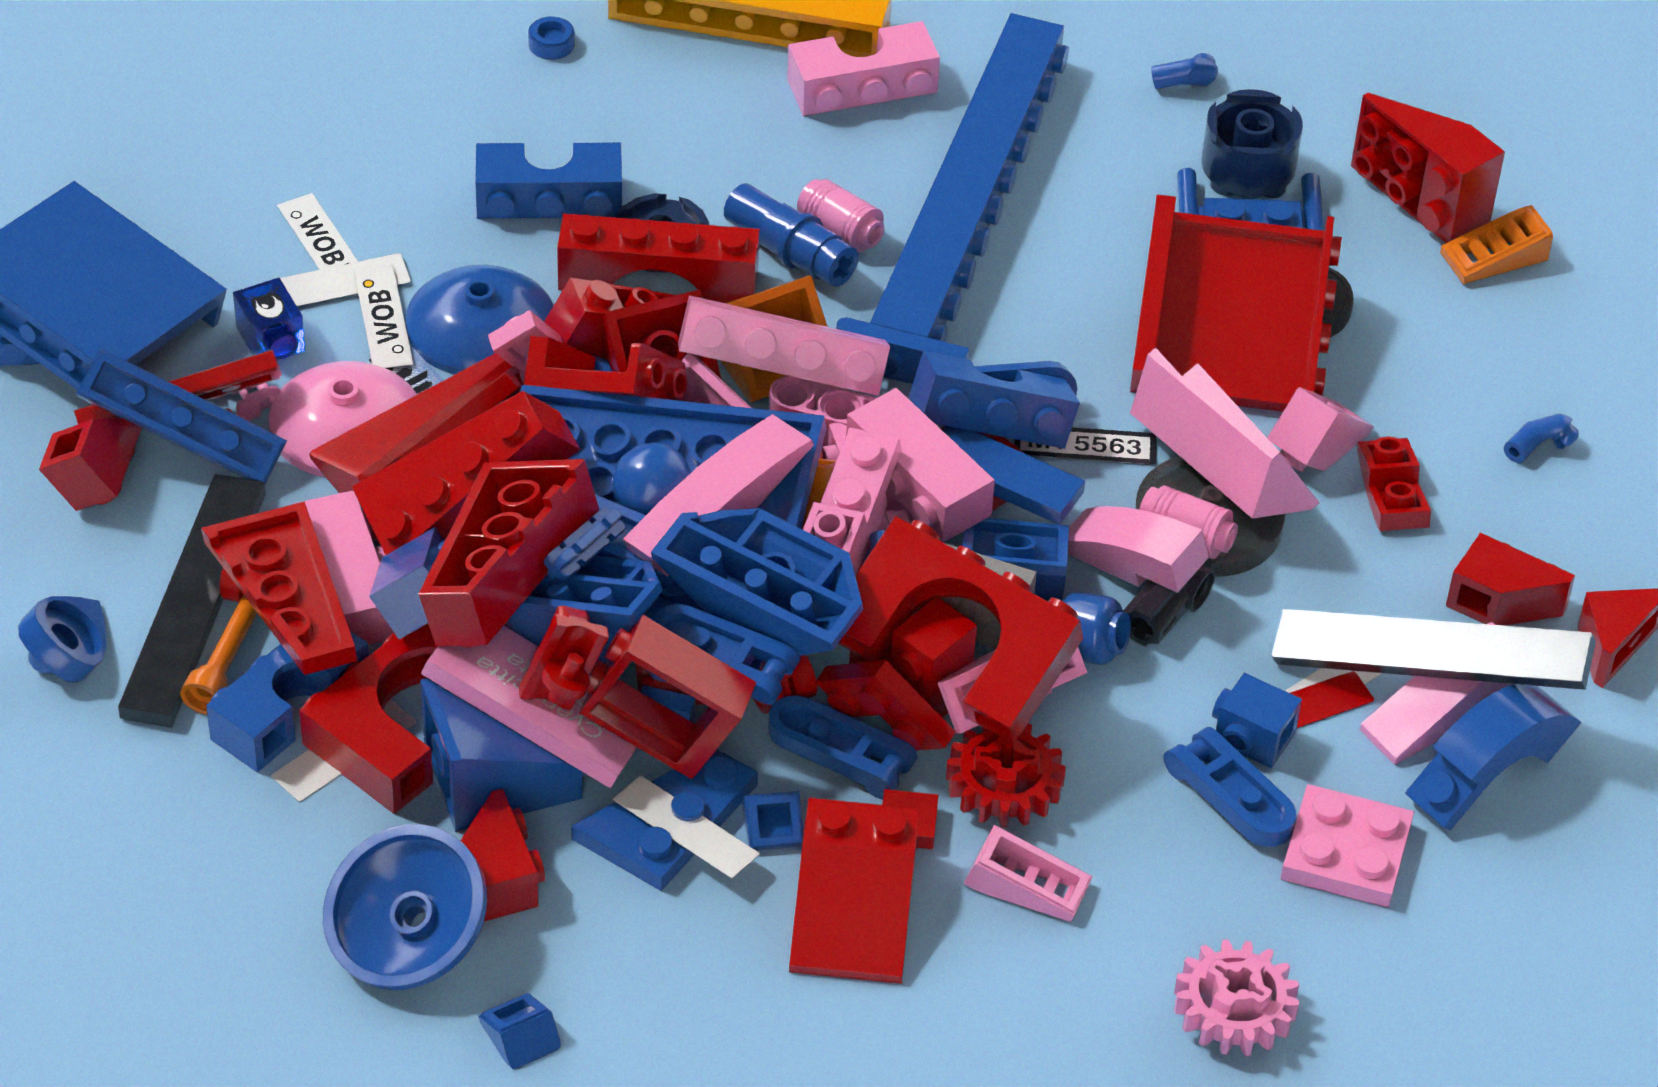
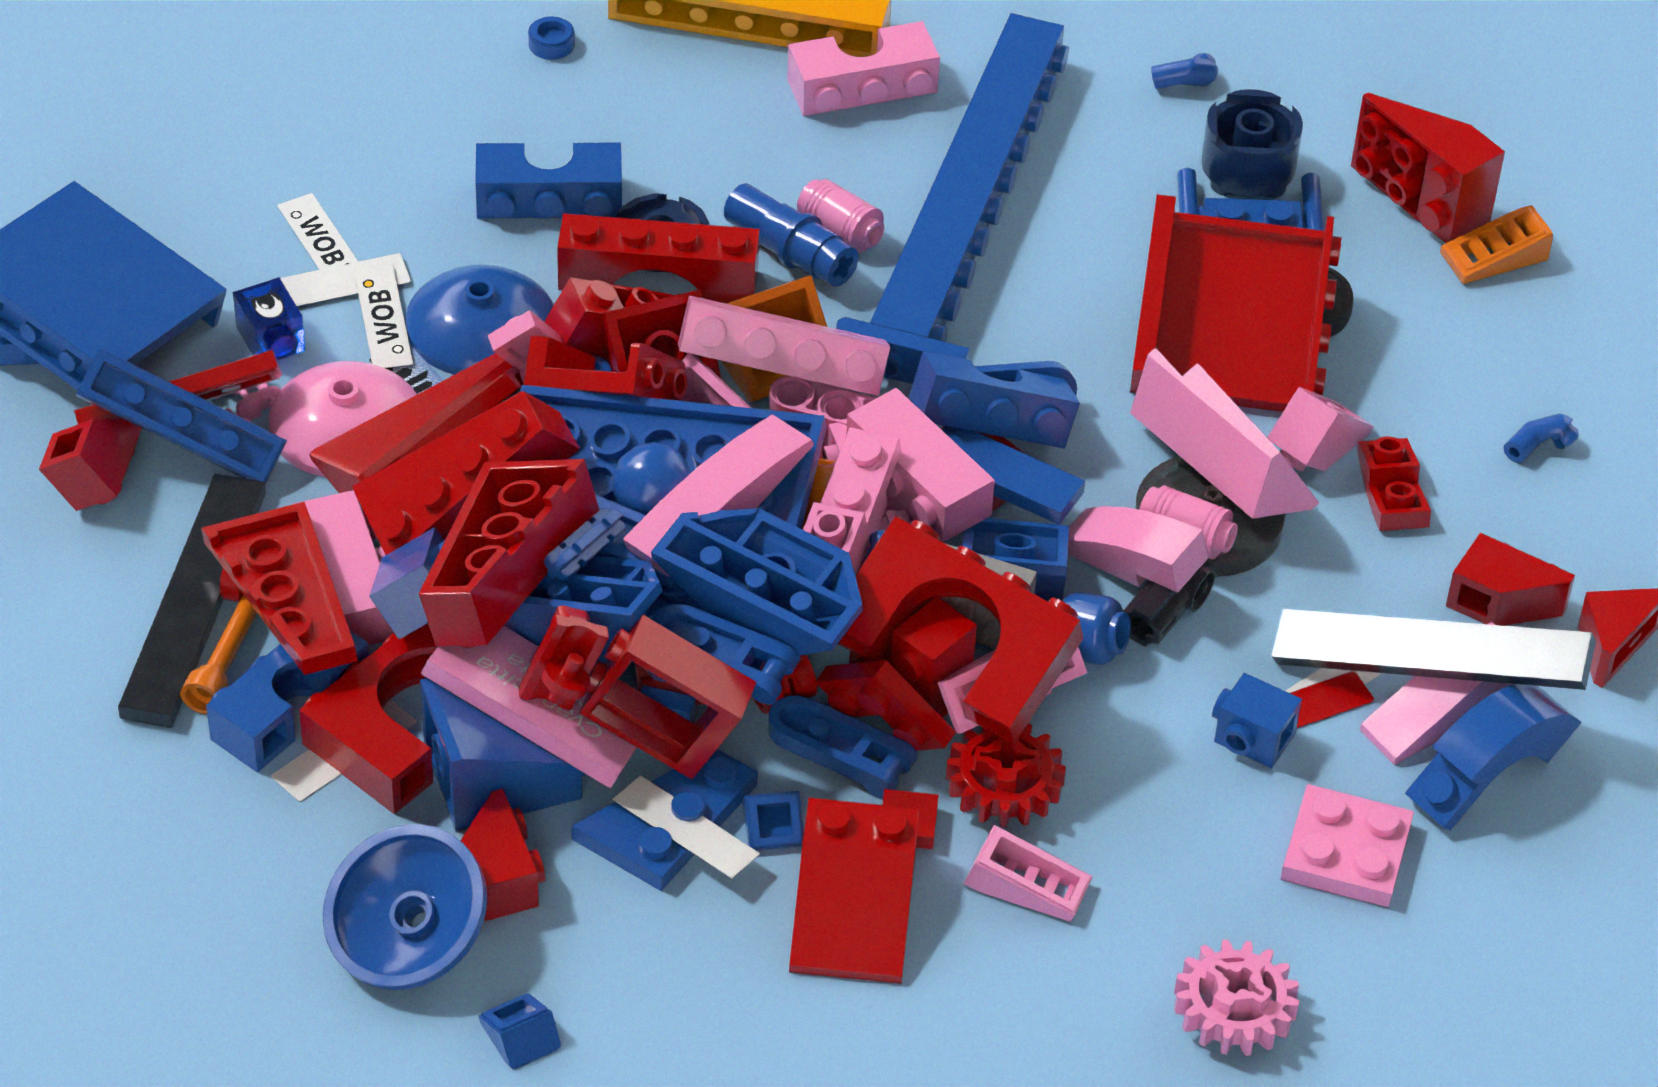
(64, 636): blue piece -> none
(1099, 446): sticker -> none
(1233, 788): blue plate -> none

